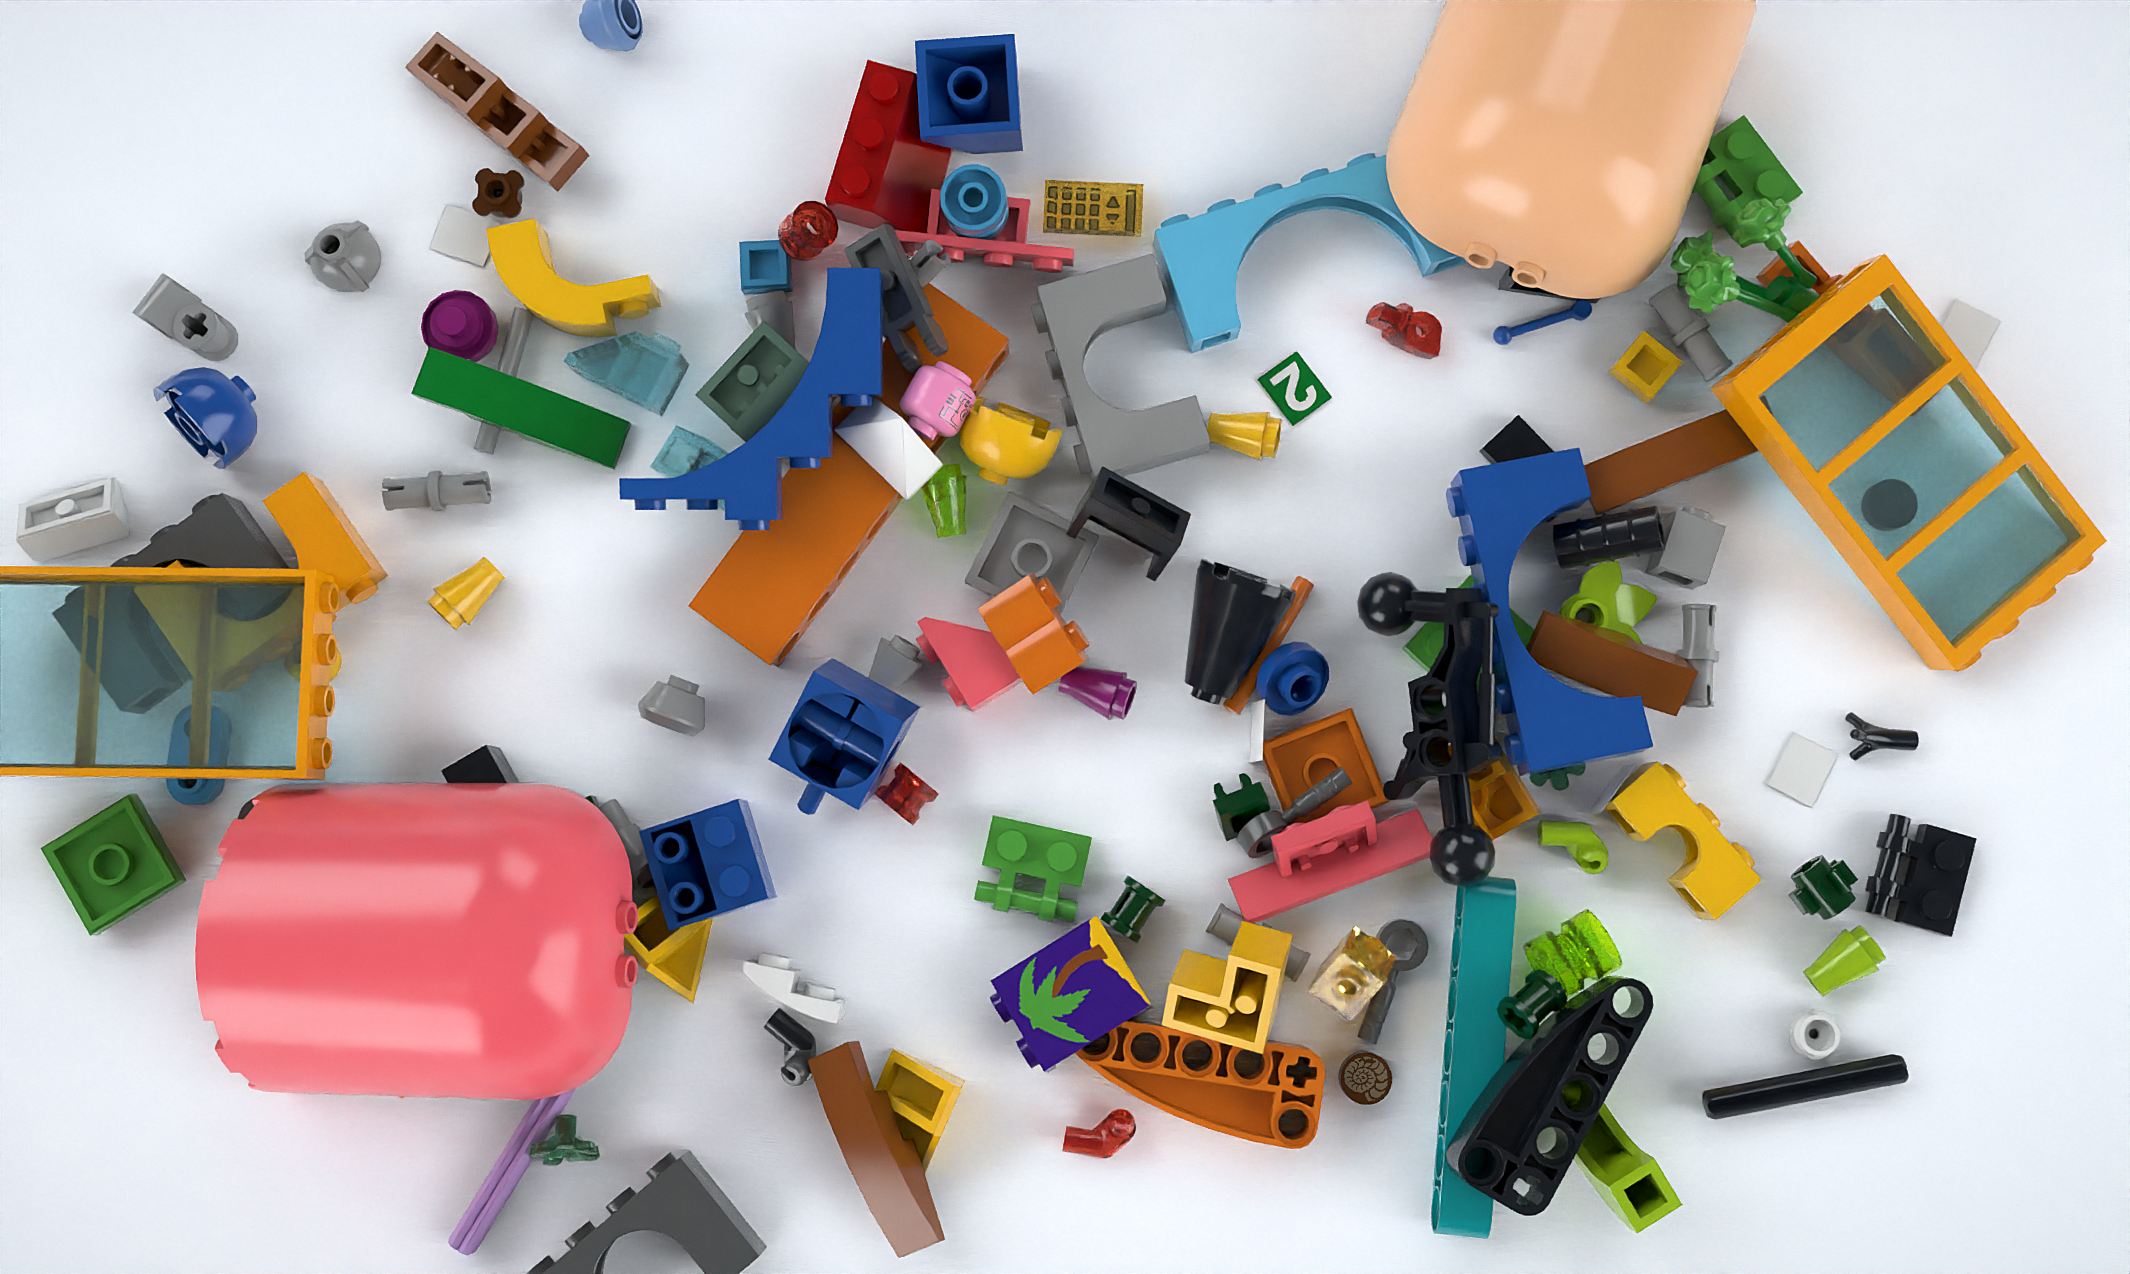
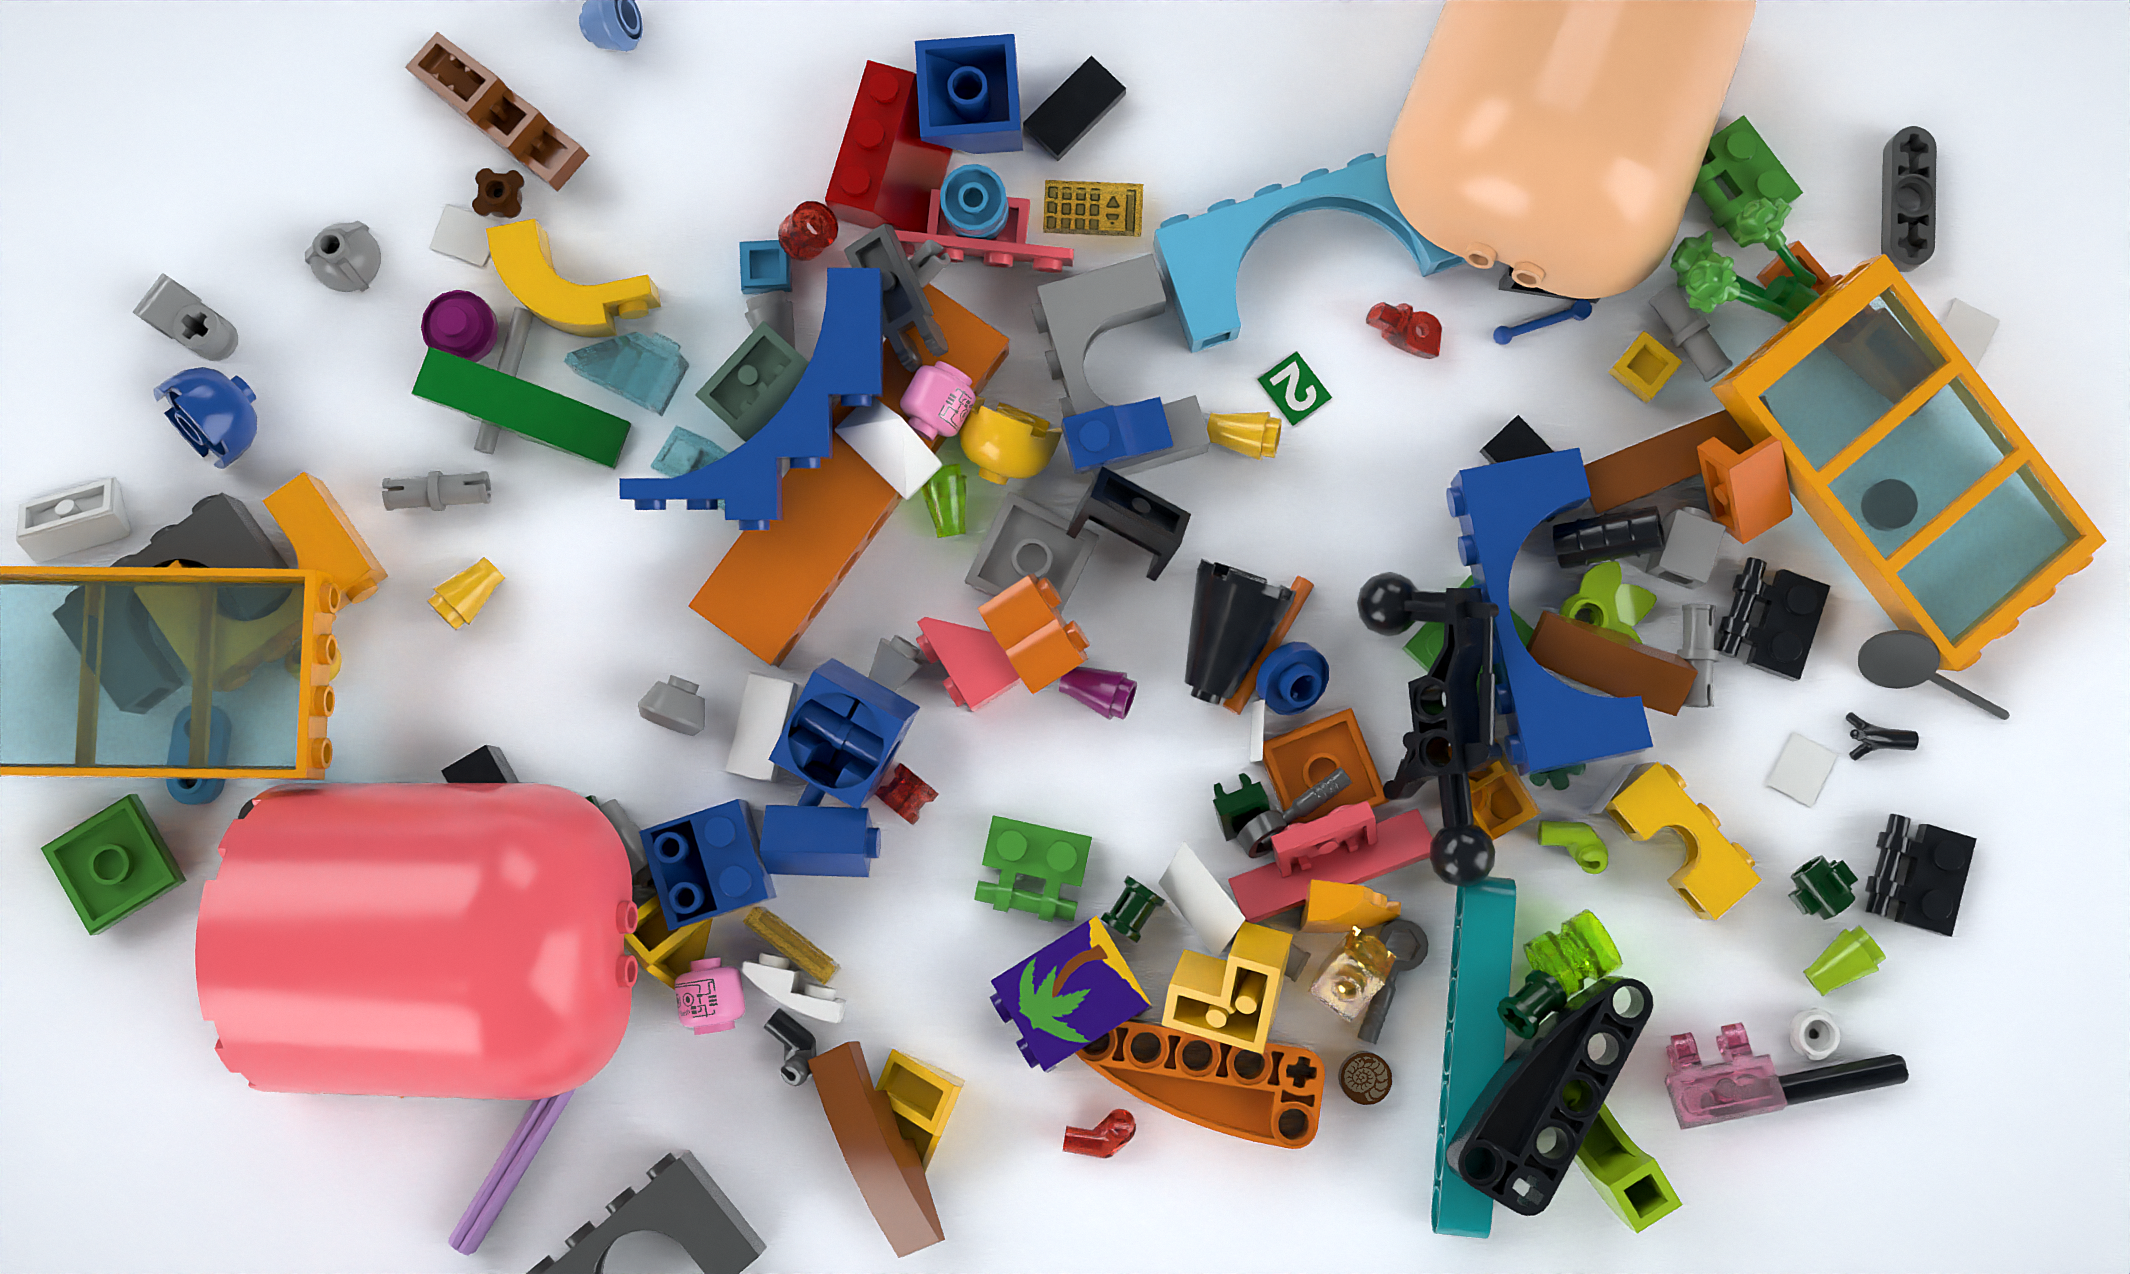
(565, 1144): clear green plant -> none
(710, 996): none -> bright pink head
(760, 722): none -> white slope
(792, 944): none -> clear yellow tile
(818, 841): none -> blue brick
(1074, 108): none -> black tile
(1116, 434): none -> blue arch
(1201, 900): none -> white sticker
(1340, 906): none -> light orange slope
(1725, 1090): none -> clear pink plate
(1746, 489): none -> orange panel
(1786, 624): none -> black plate
(1908, 659): none -> dark grey piece
(1922, 180): none -> dark grey beam

